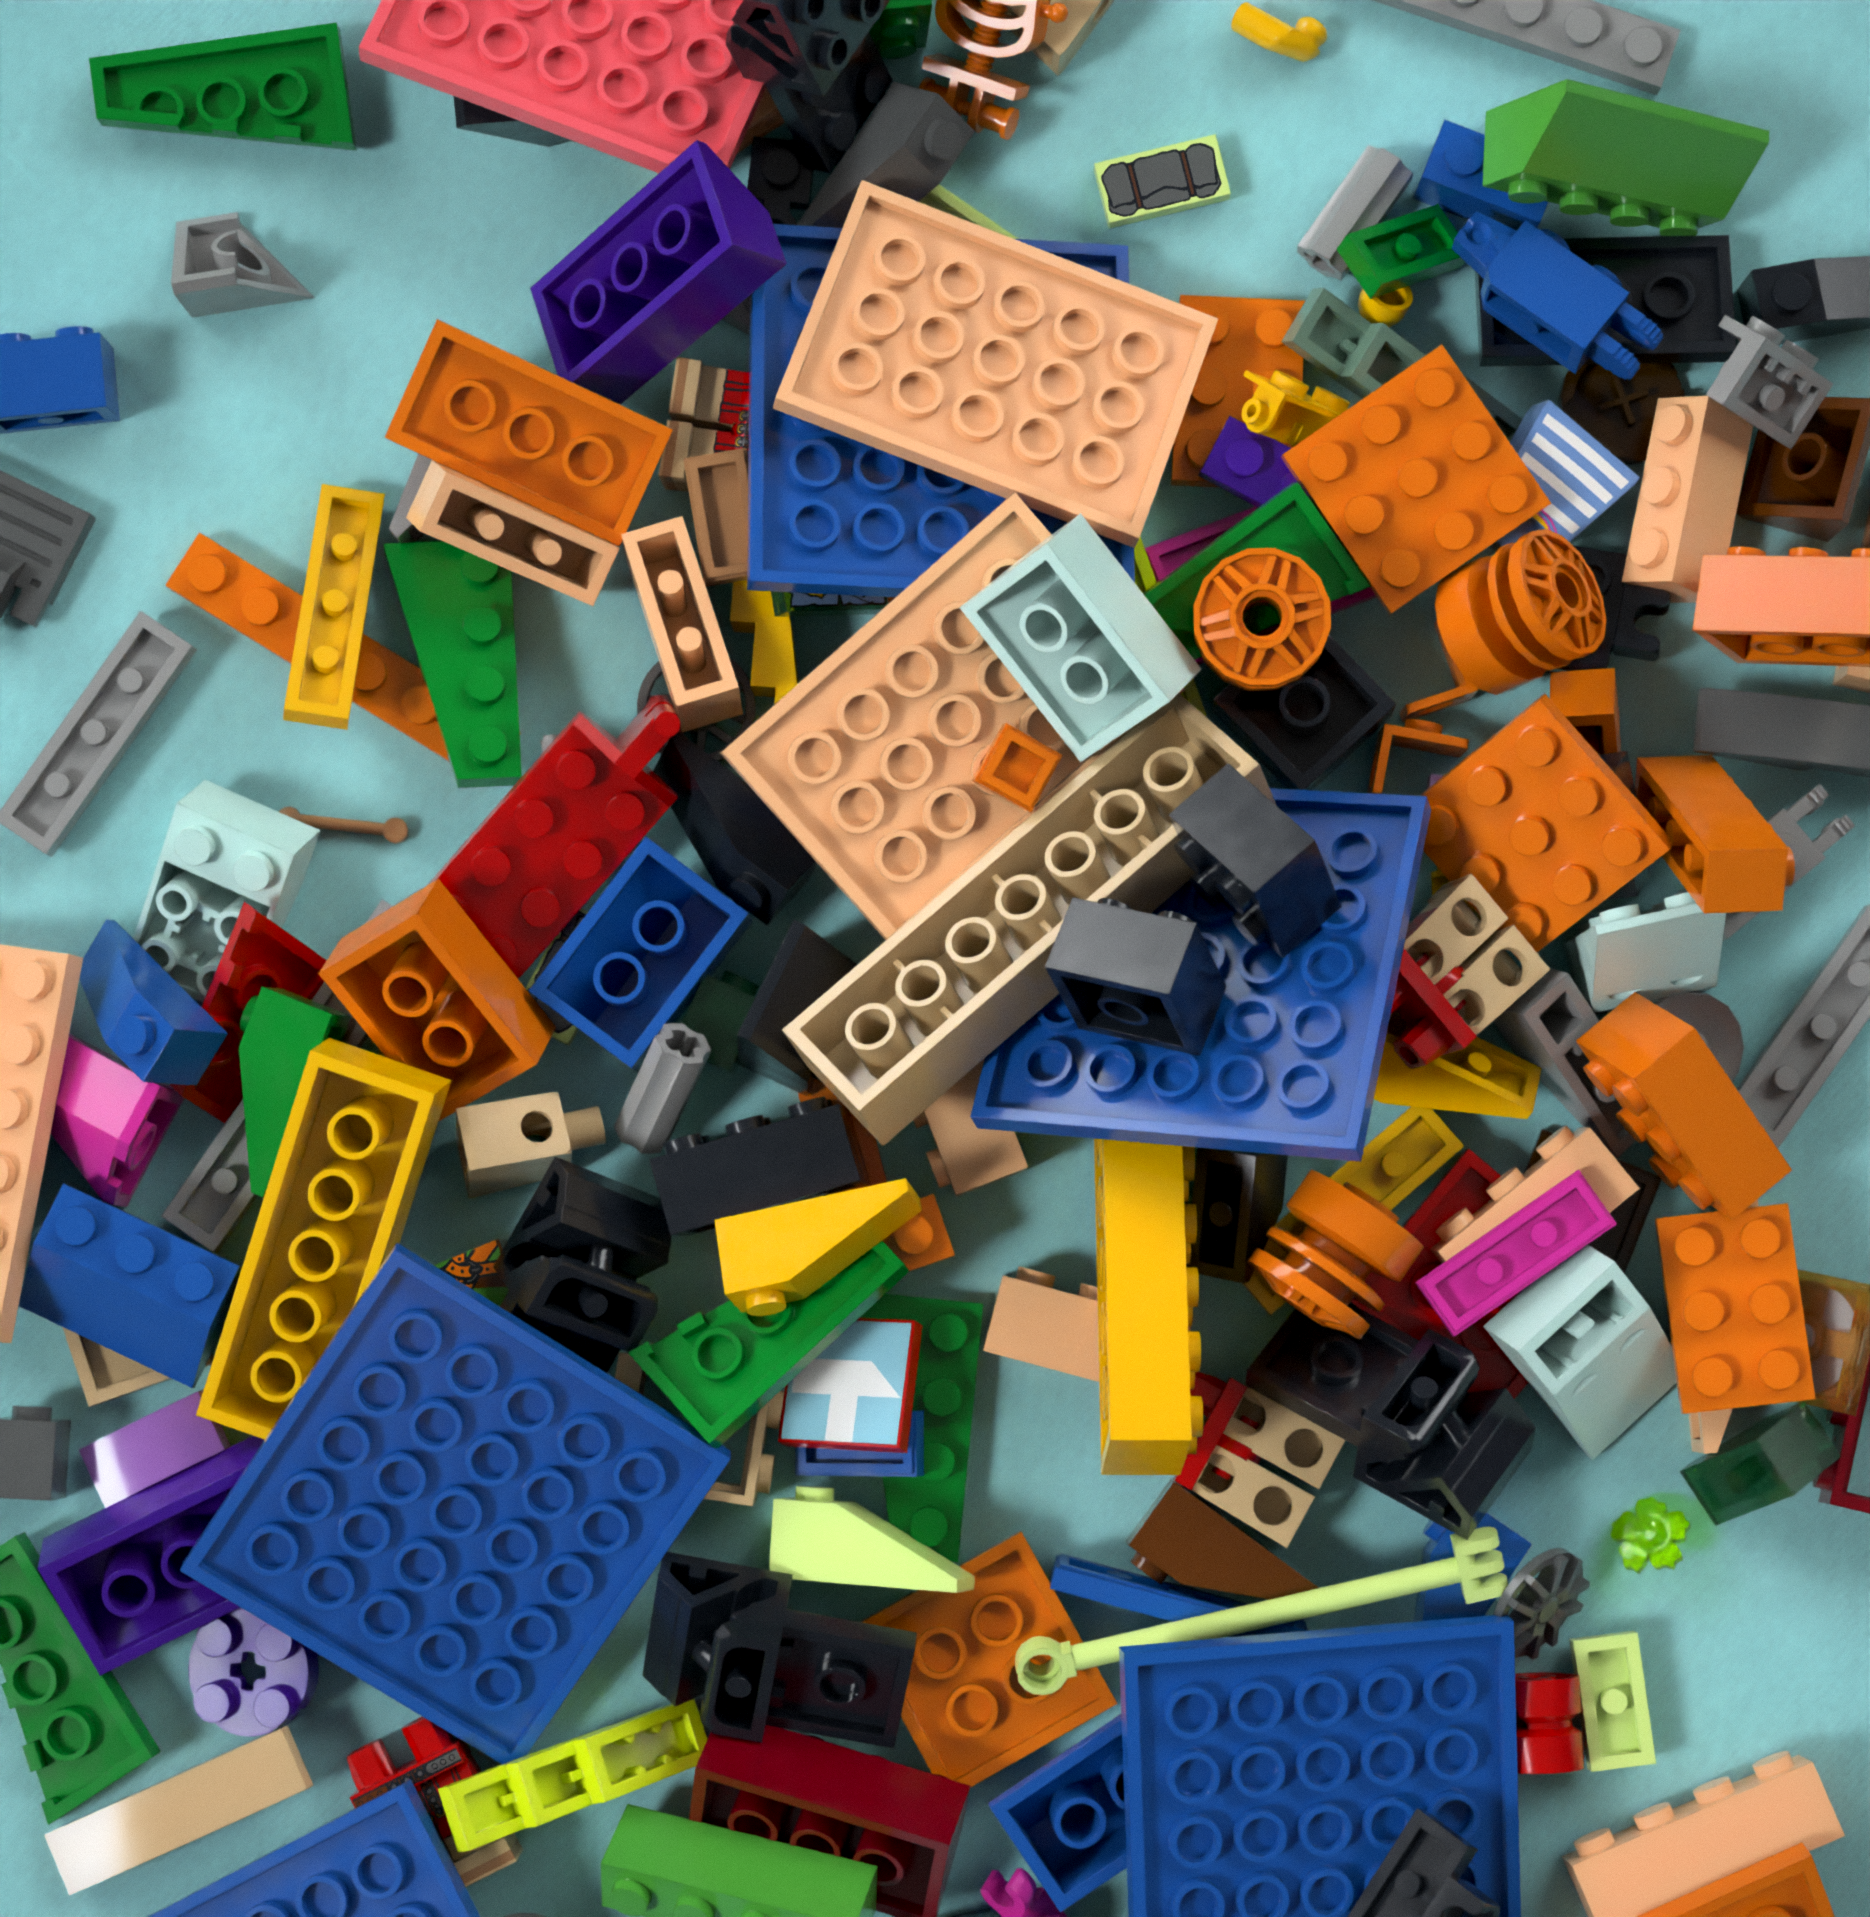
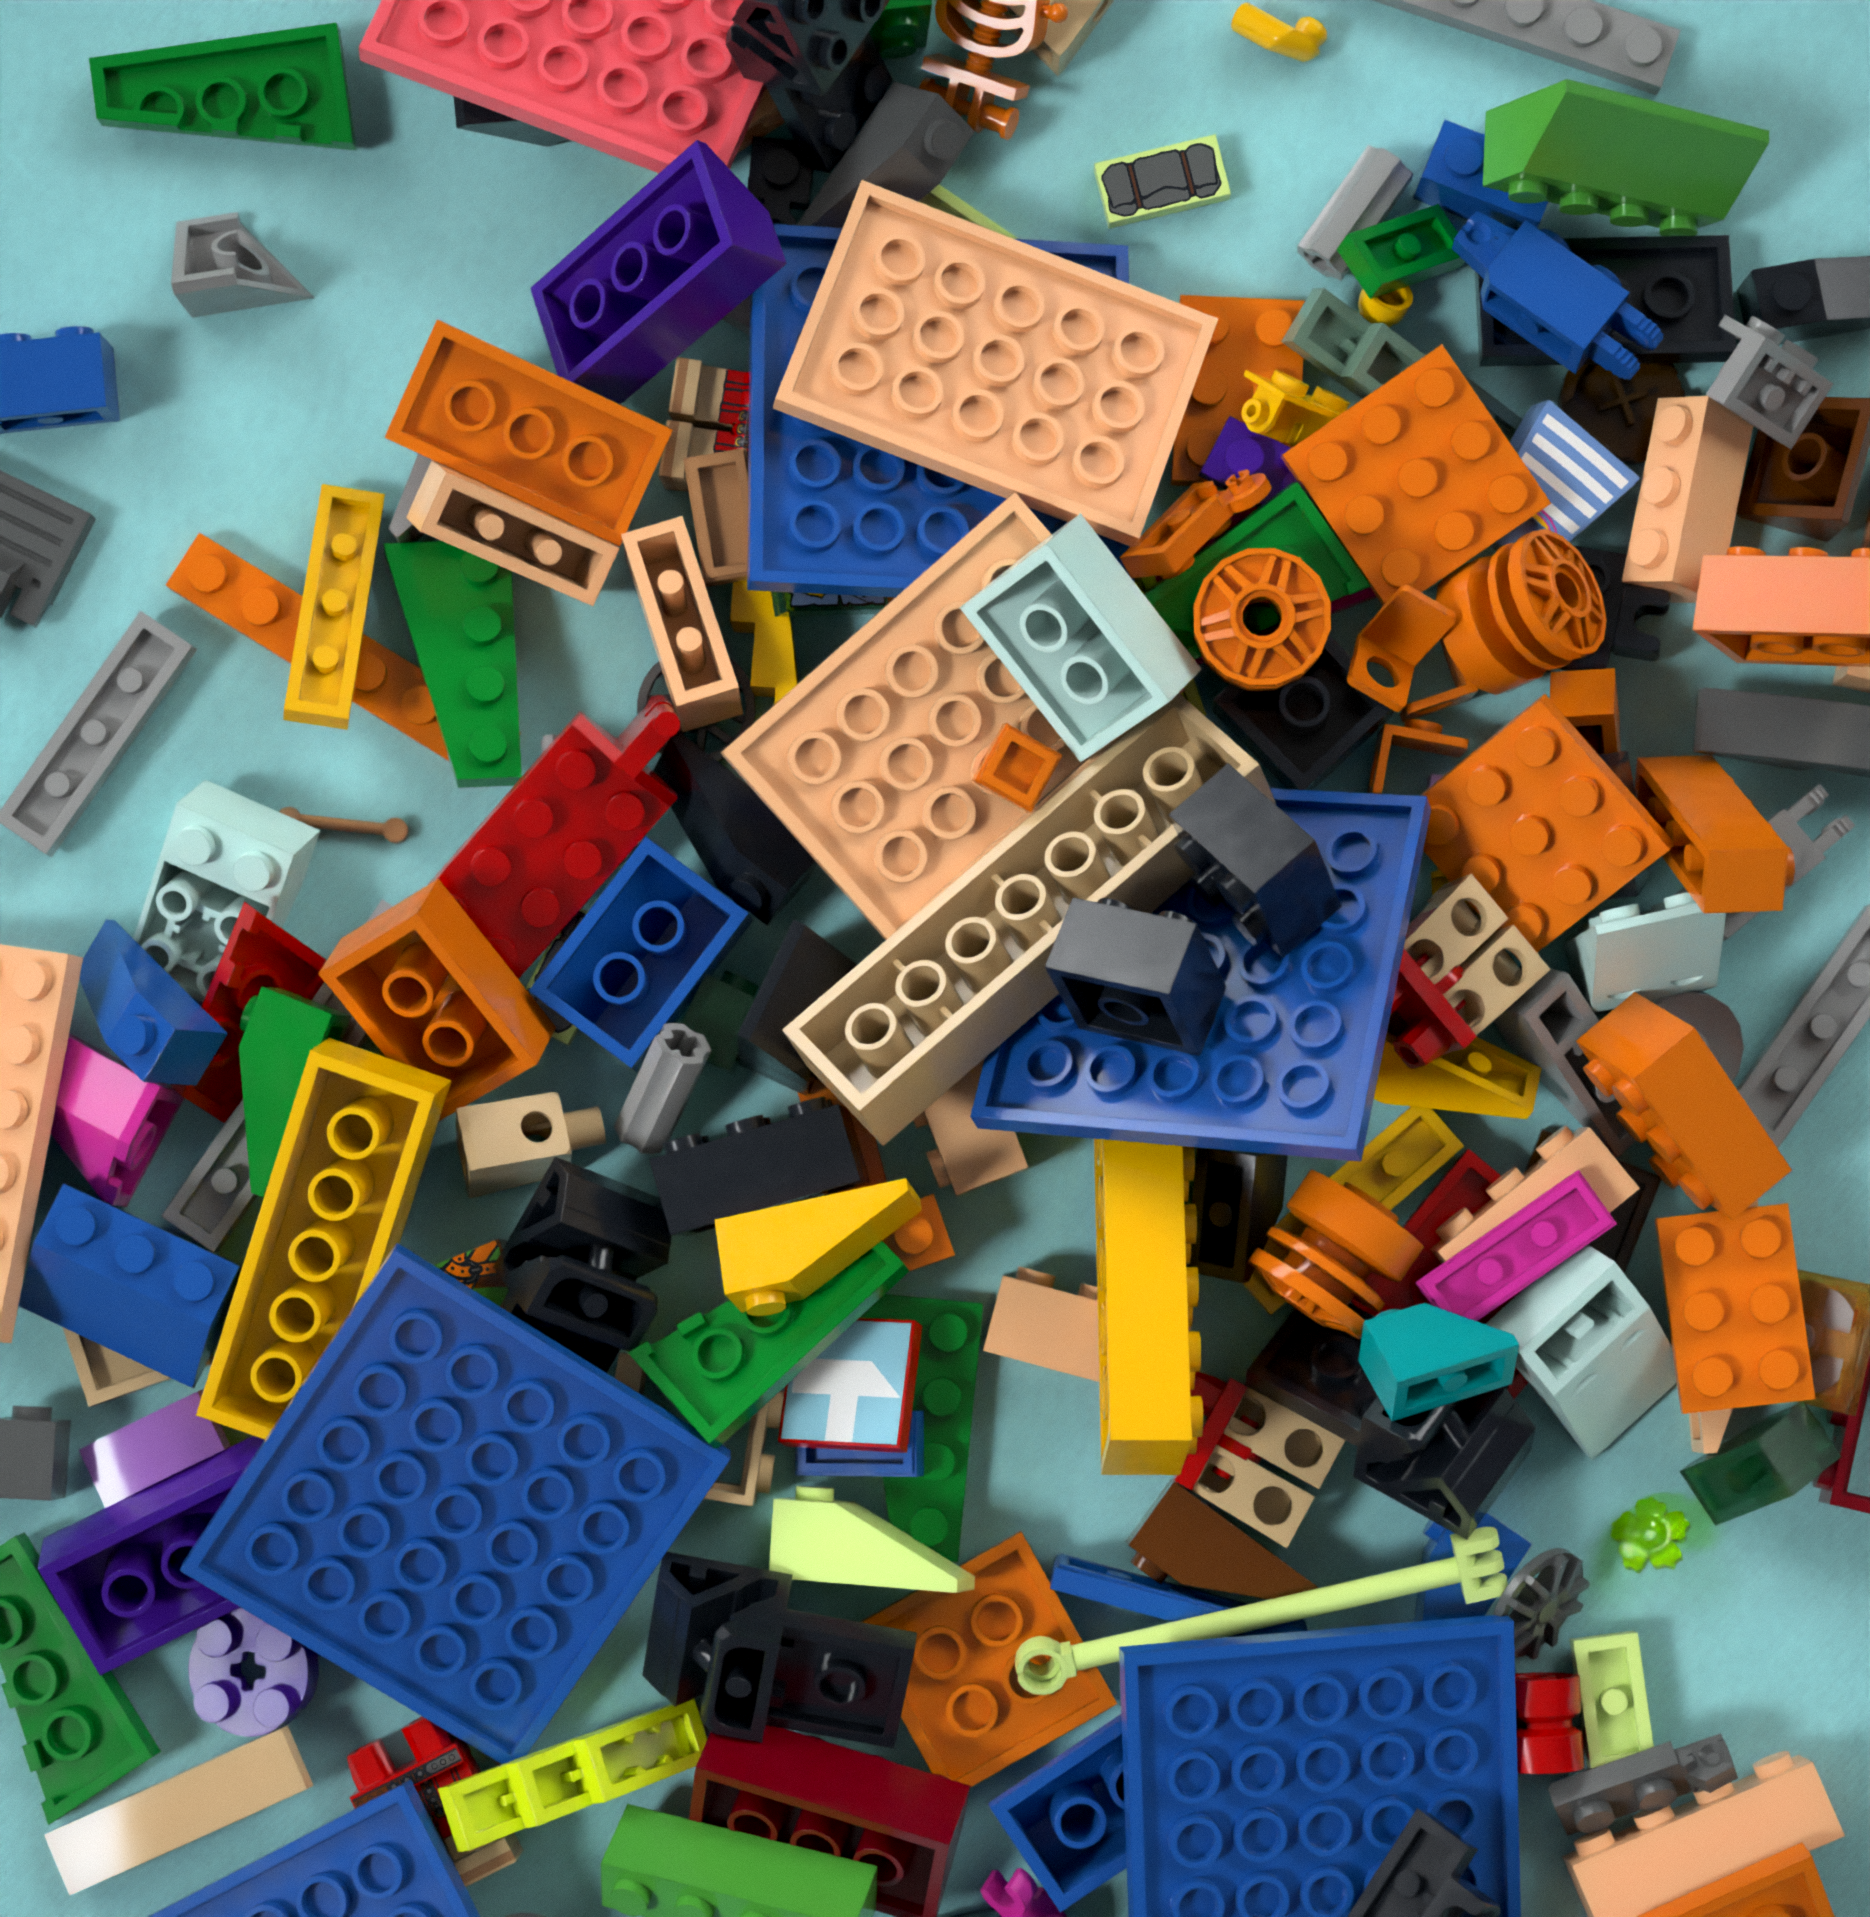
(1190, 522): none -> orange hinge
(1398, 641): none -> orange bracket
(1433, 1358): none -> teal slope
(1640, 1782): none -> dark grey hinge

